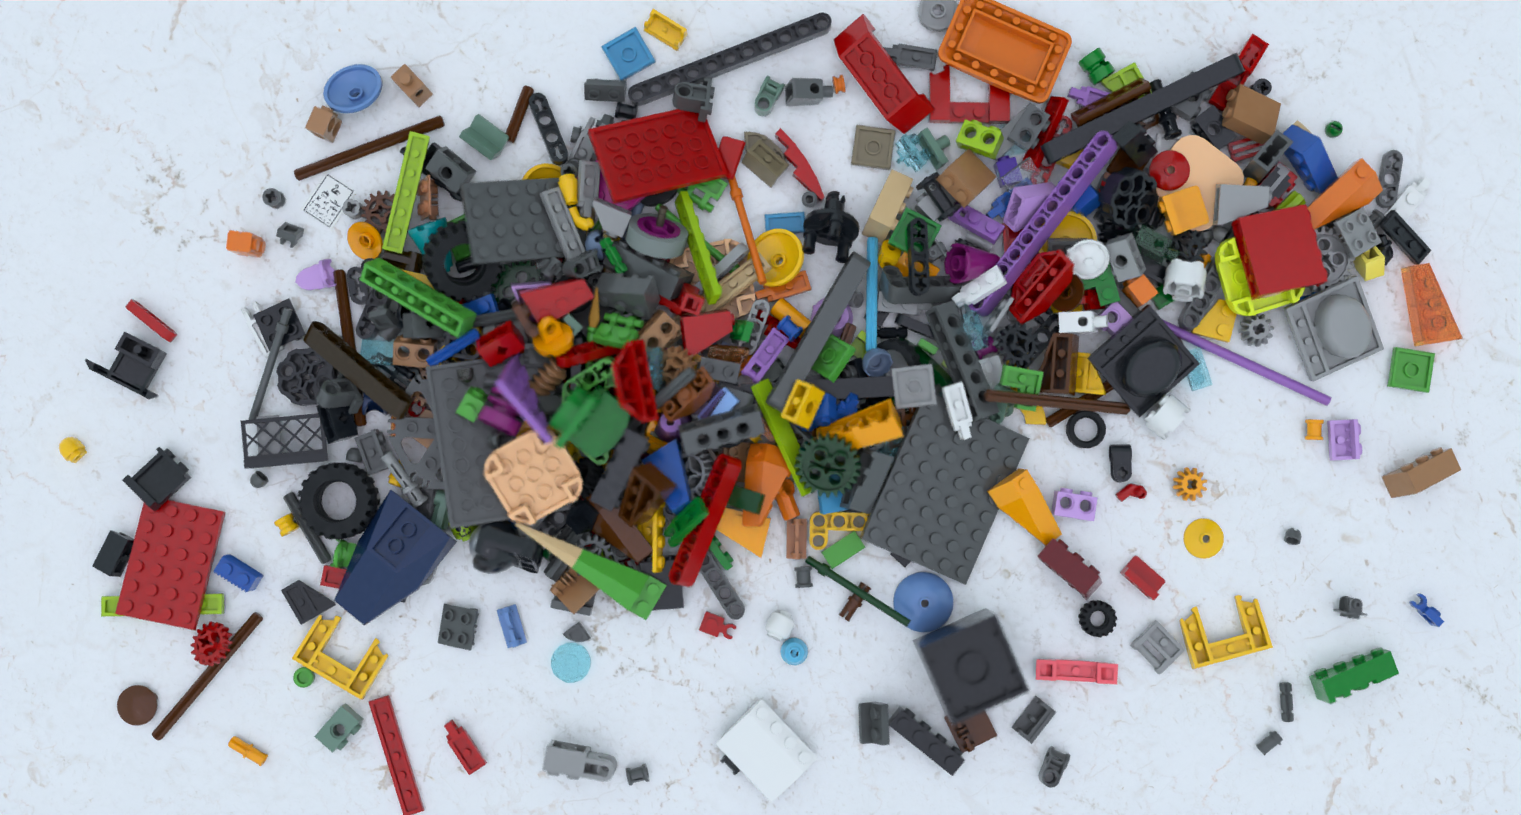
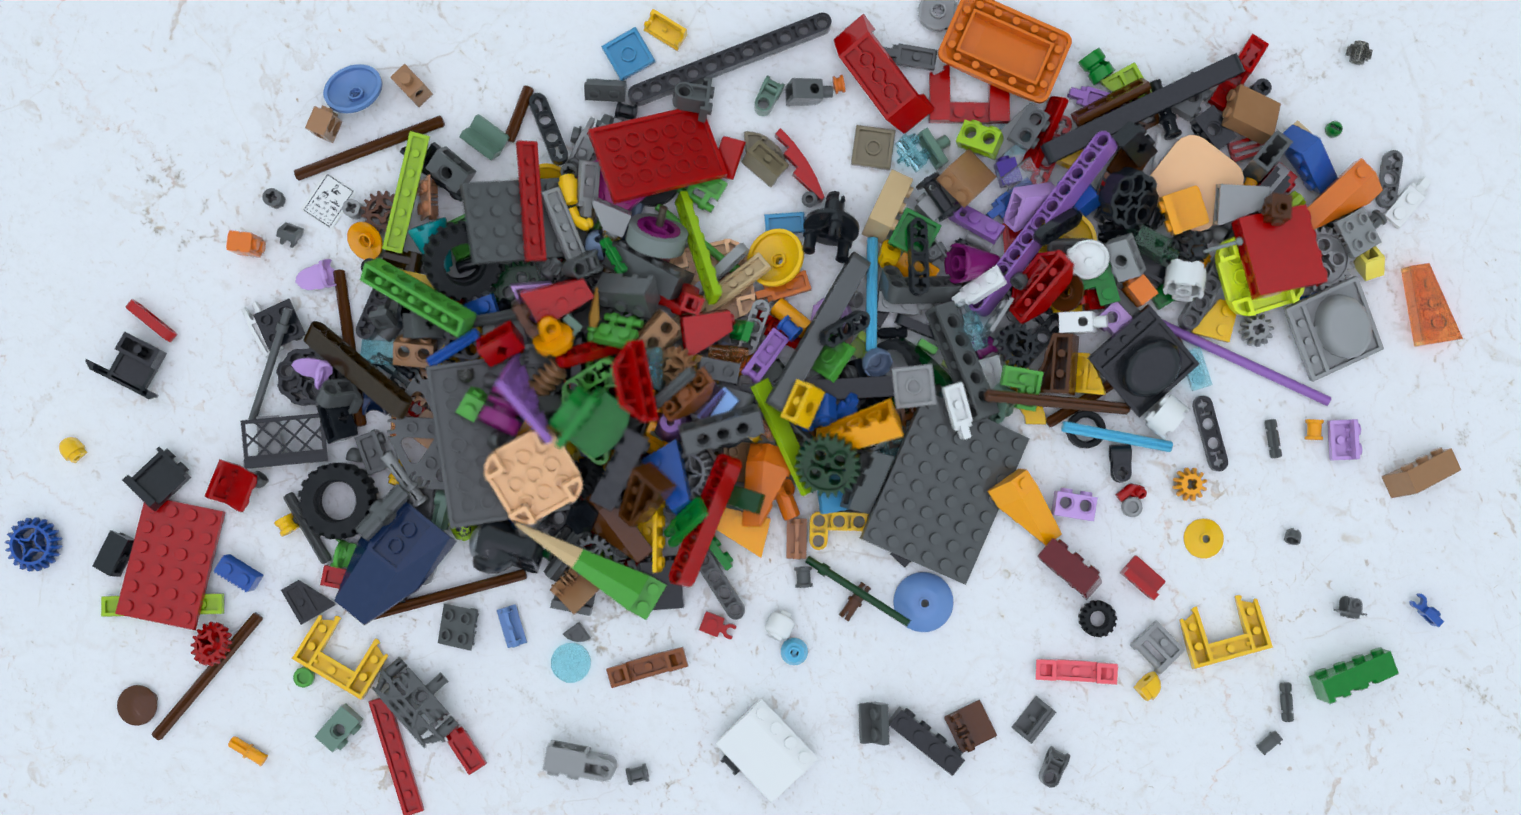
(25, 557): none -> blue gear
(231, 485): none -> red bracket
(313, 368): none -> lavender piece
(353, 286): black beam -> none
(382, 512): none -> dark grey piece
(403, 709): none -> dark grey piece
(456, 592): none -> reddish brown axle
(531, 201): none -> red tile
(647, 666): none -> dark orange slope
(736, 196): orange bar -> none
(836, 328): none -> black beam
(843, 549): bright green tile -> none
(971, 665): black piece -> none
(1019, 280): none -> dark grey hinge
(1057, 227): none -> black beam
(1116, 436): none -> medium azure axle
(1131, 507): none -> light grey tile
(1148, 686): none -> yellow piece
(1159, 166): red dish -> none
(1202, 251): none -> hinge
(1207, 434): none -> black beam
(1273, 438): none -> dark grey axle
(1277, 209): none -> reddish brown brick
(1359, 52): none -> clear smoke gear
(1385, 248): black piece -> none
(1404, 237): black tile -> none
(1411, 369): bright green plate -> none

